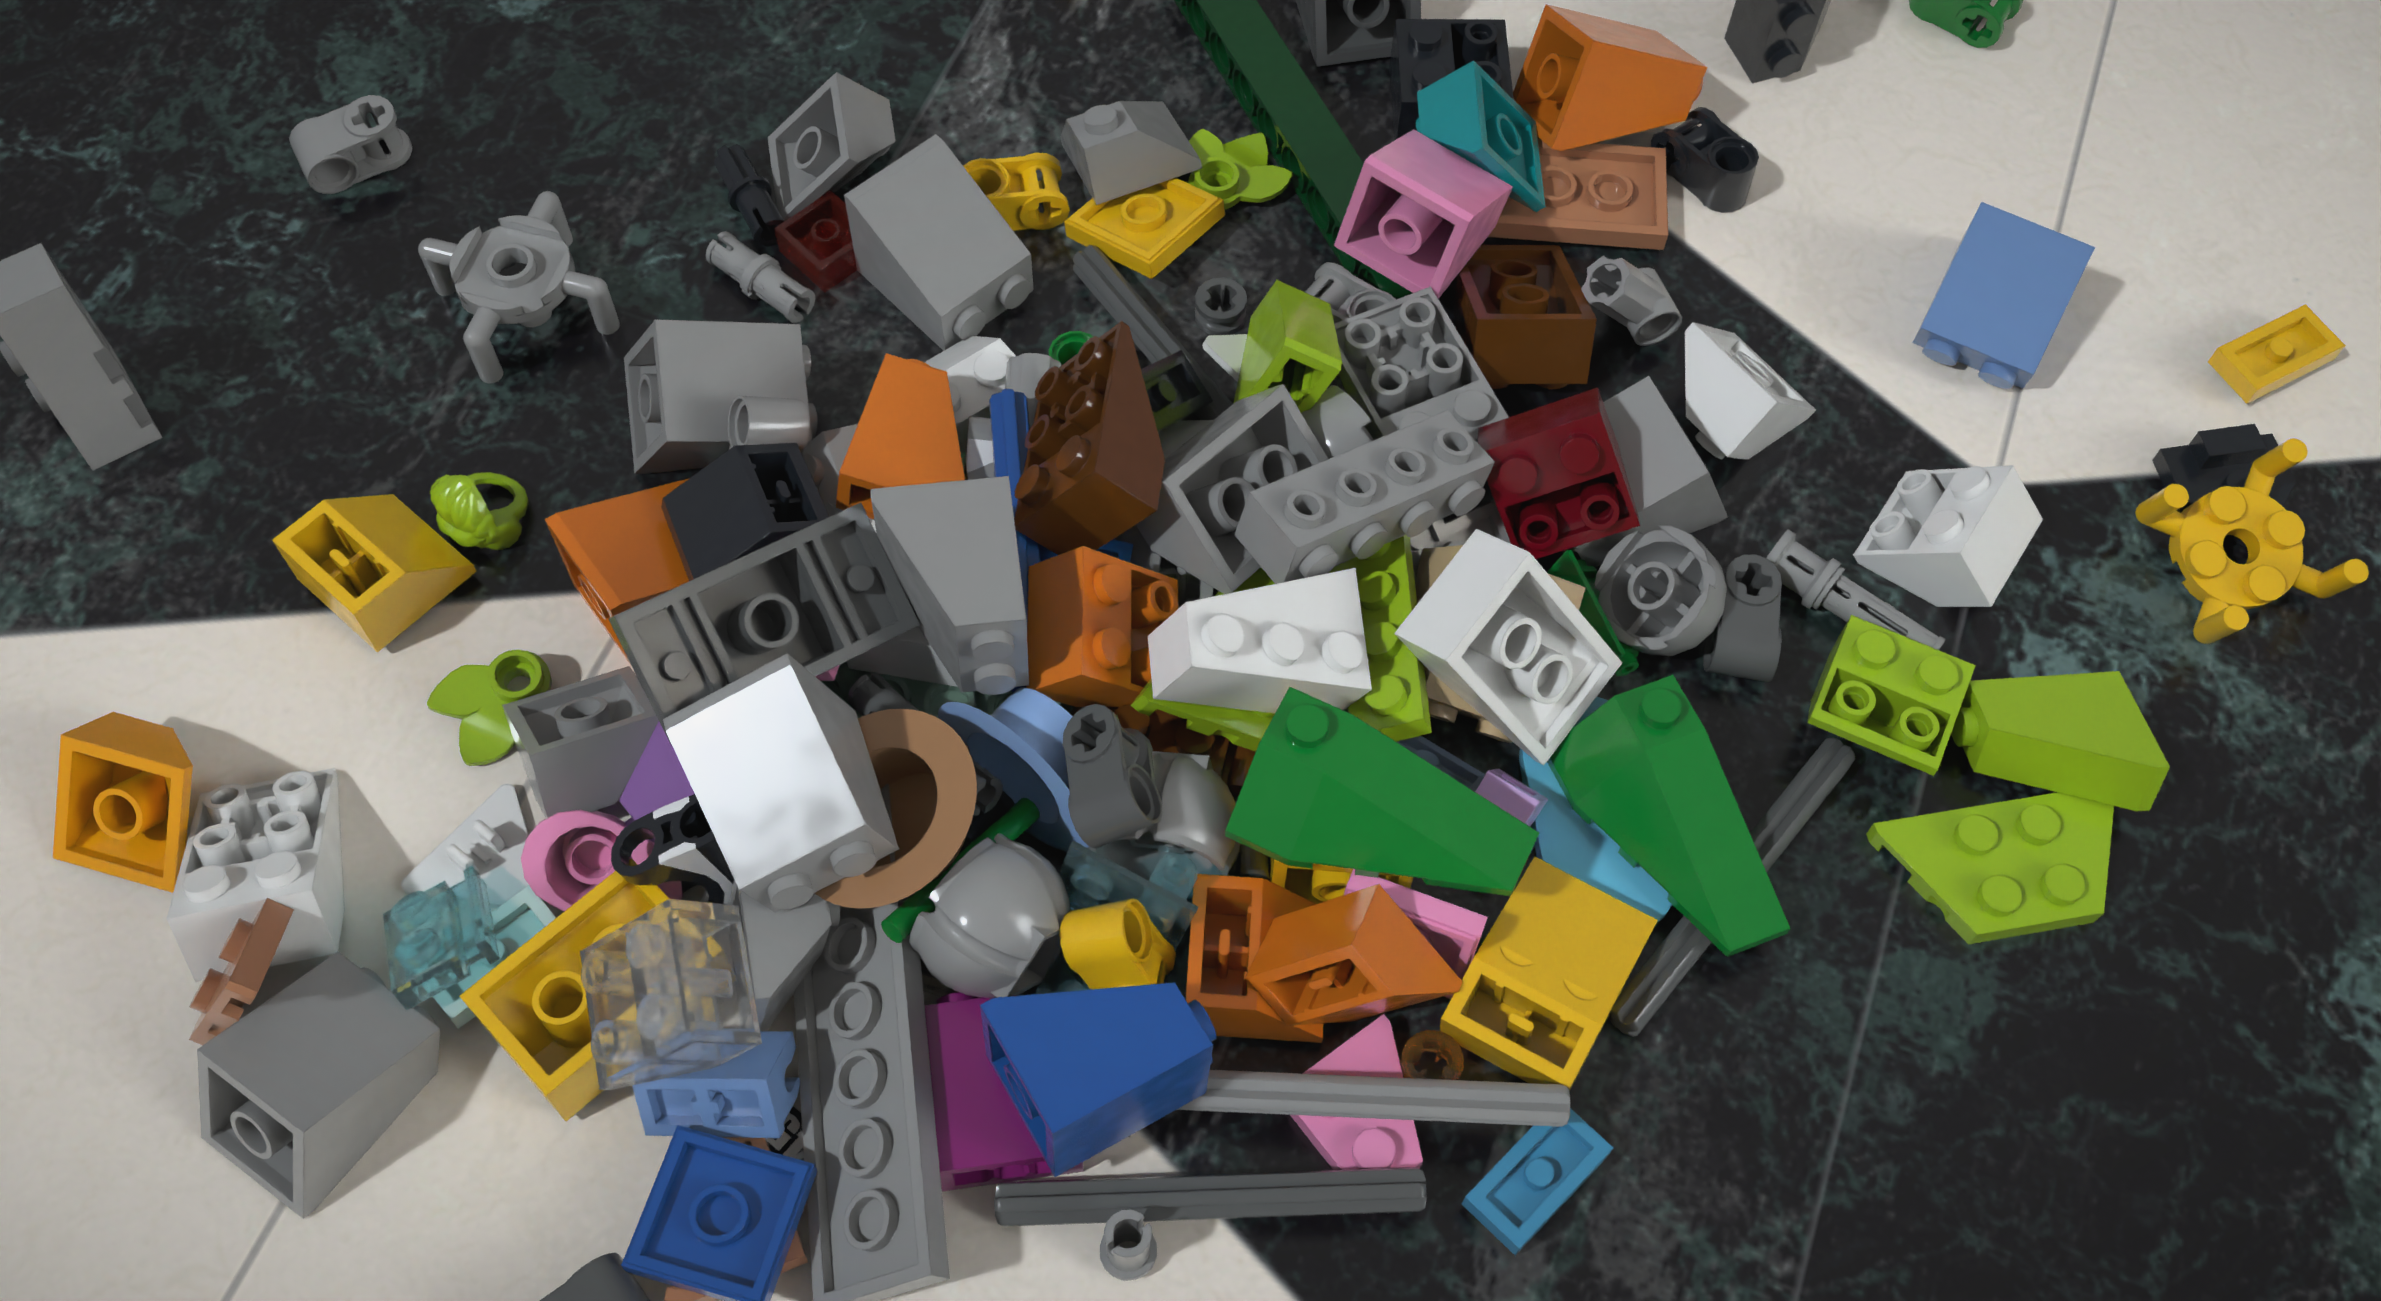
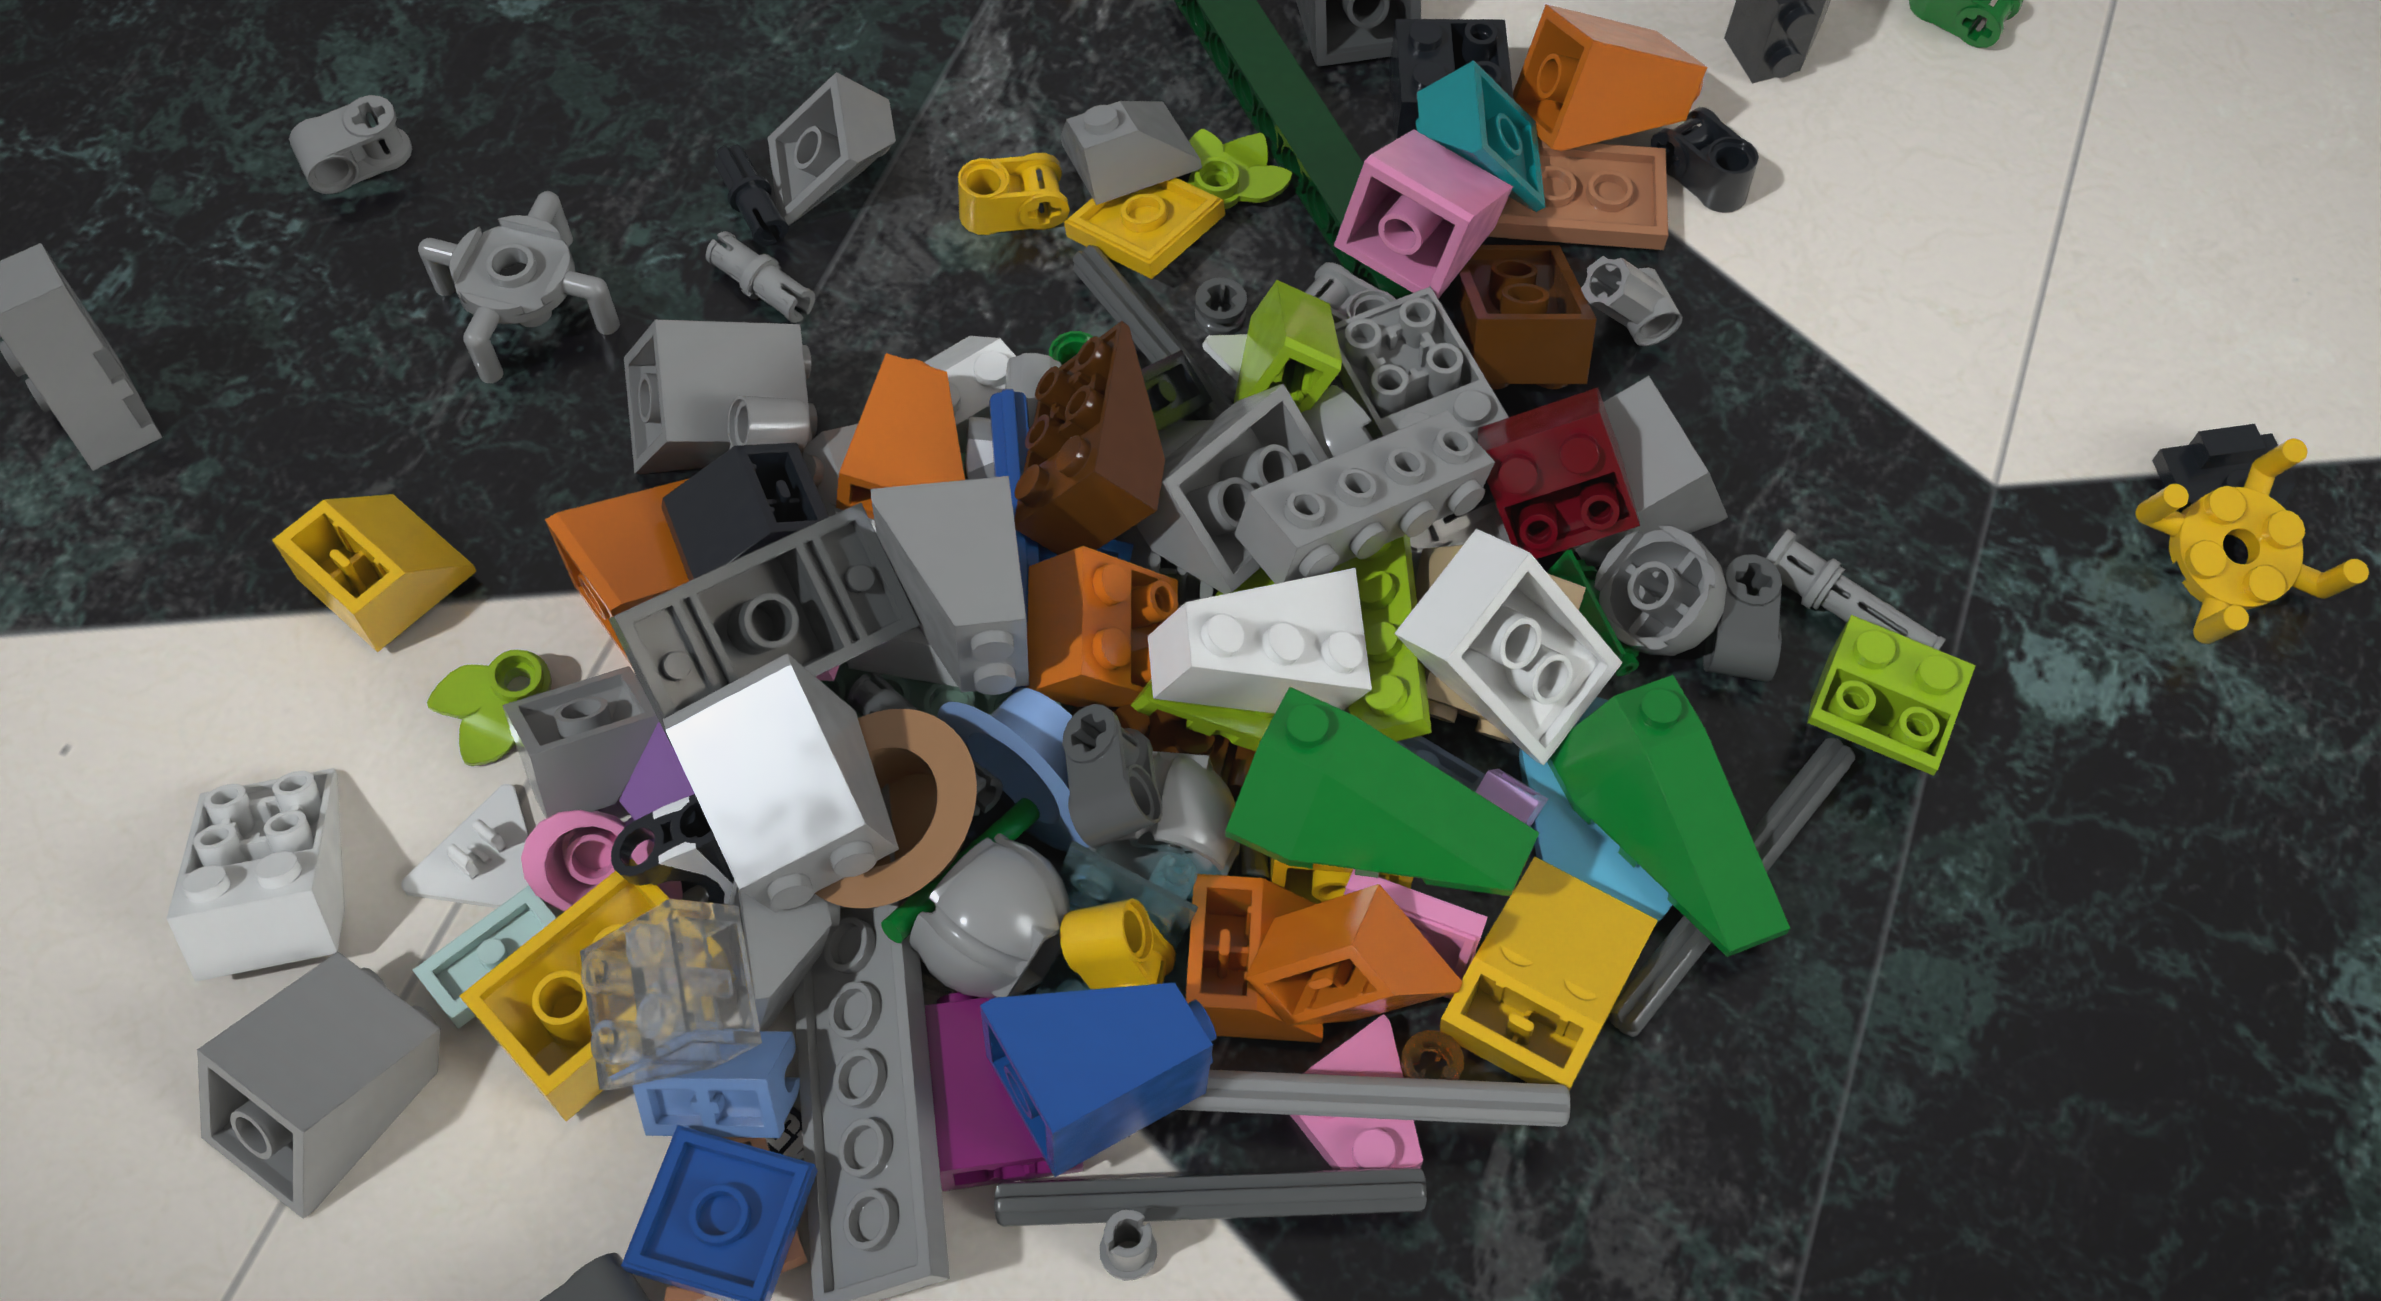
(123, 800): light orange slope -> none
(249, 955): nougat wing -> none
(437, 937): clear light blue plate -> none
(466, 517): lime piece -> none
(819, 241): clear red piece -> none
(937, 244): light grey slope -> none
(1536, 1180): dark azure plate -> none
(1736, 395): white slope -> none
(1952, 534): white slope -> none
(2002, 297): medium blue slope -> none
(2007, 863): lime wing -> none
(2063, 736): lime slope -> none
(2276, 353): yellow plate -> none

